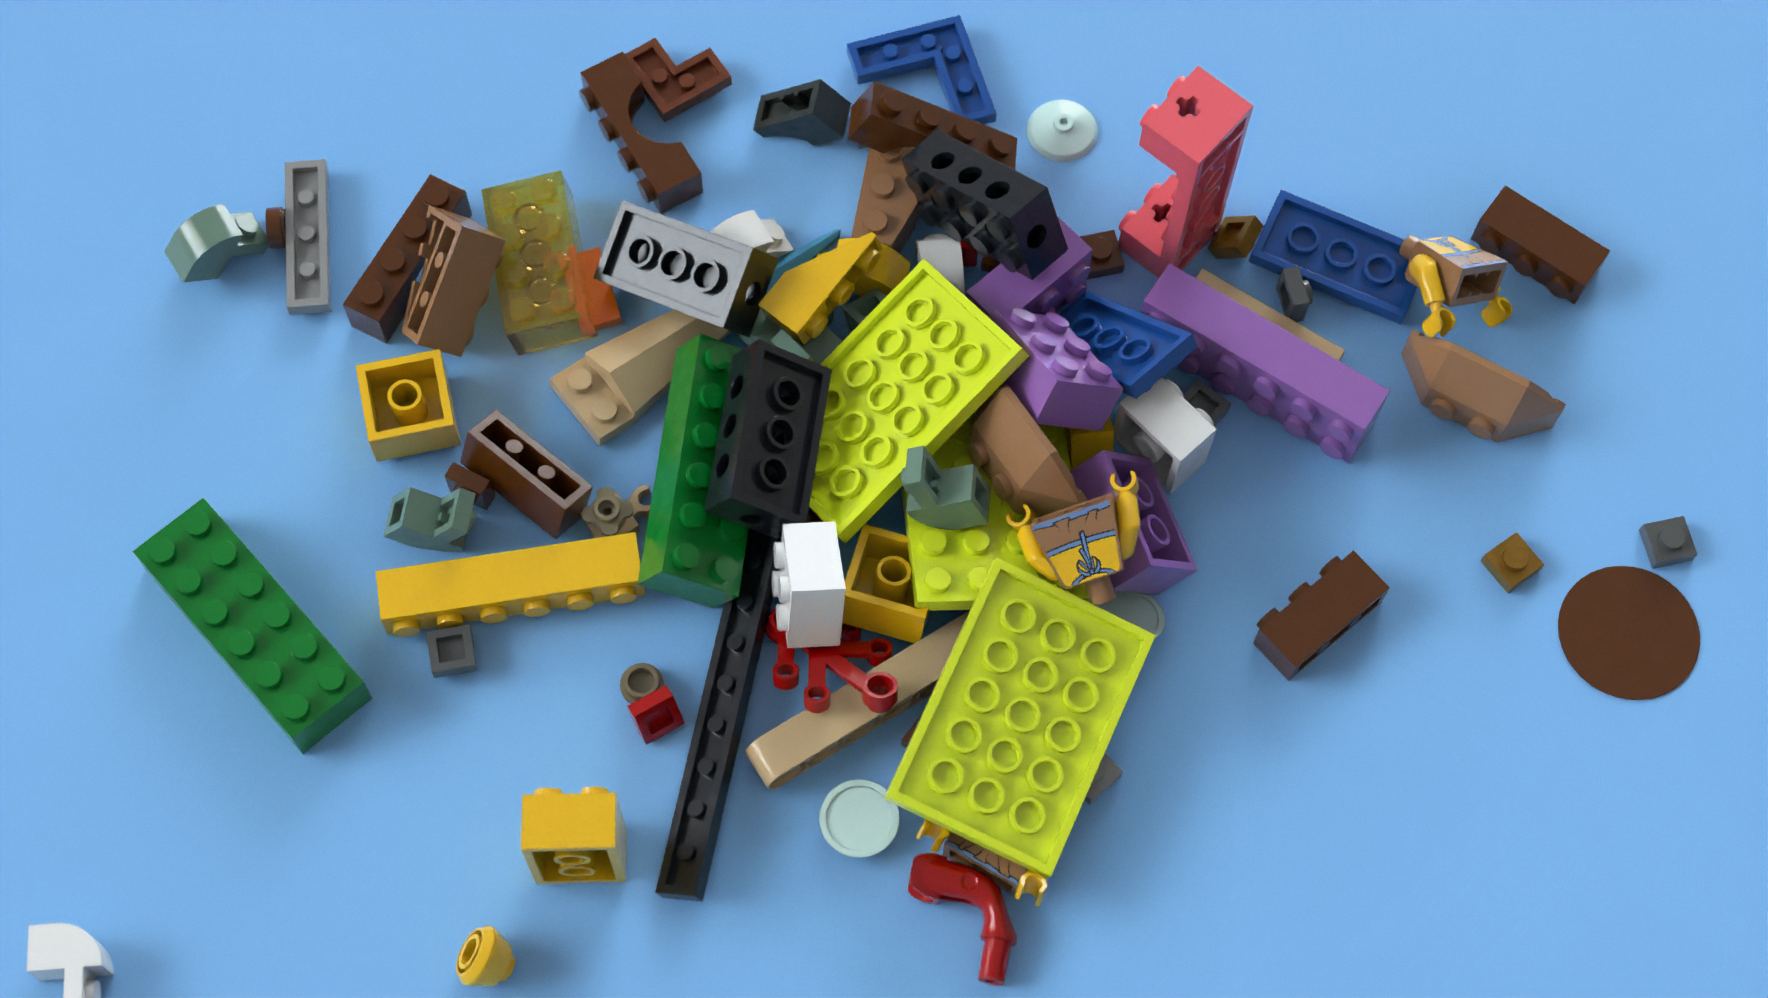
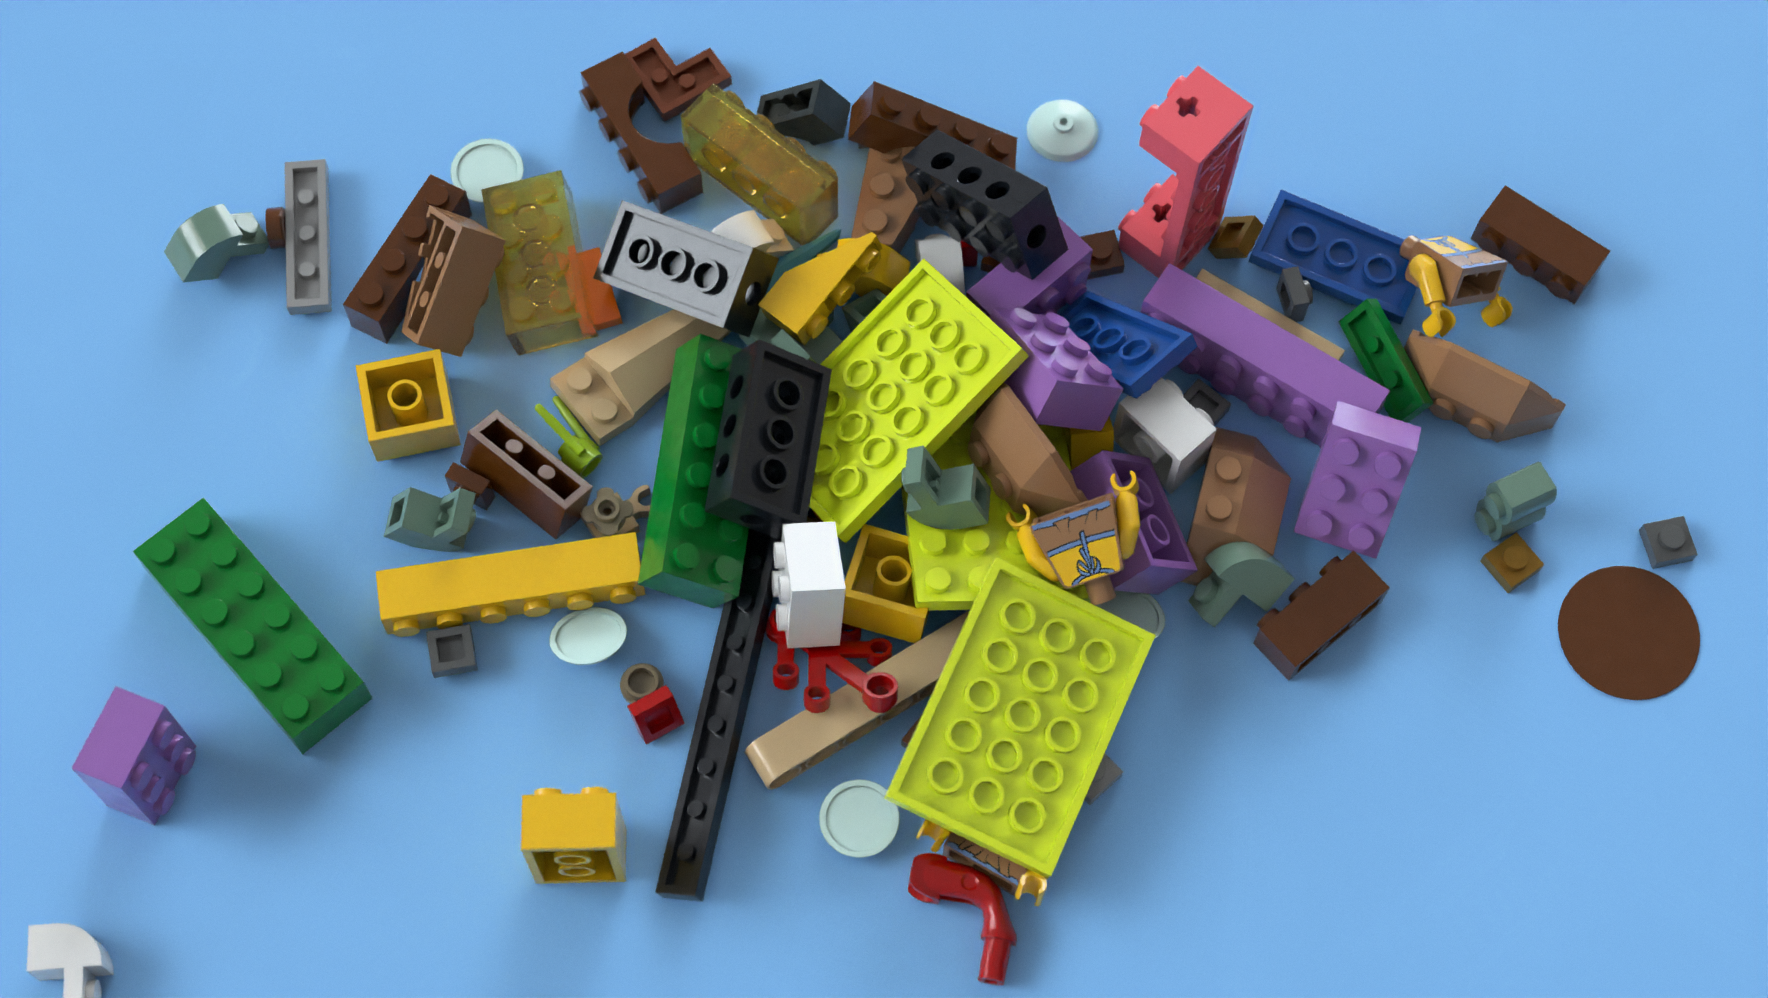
(135, 756): none -> medium lavender brick
(484, 958): yellow cone -> none
(485, 165): none -> light aqua piece
(578, 450): none -> lime plant
(588, 636): none -> light aqua piece
(760, 164): none -> clear yellow brick
(934, 44): blue plate -> none
(1237, 499): none -> medium nougat wedge
(1239, 571): none -> sand green brick
(1357, 479): none -> medium lavender brick
(1385, 360): none -> green plate
(1515, 501): none -> sand green brick

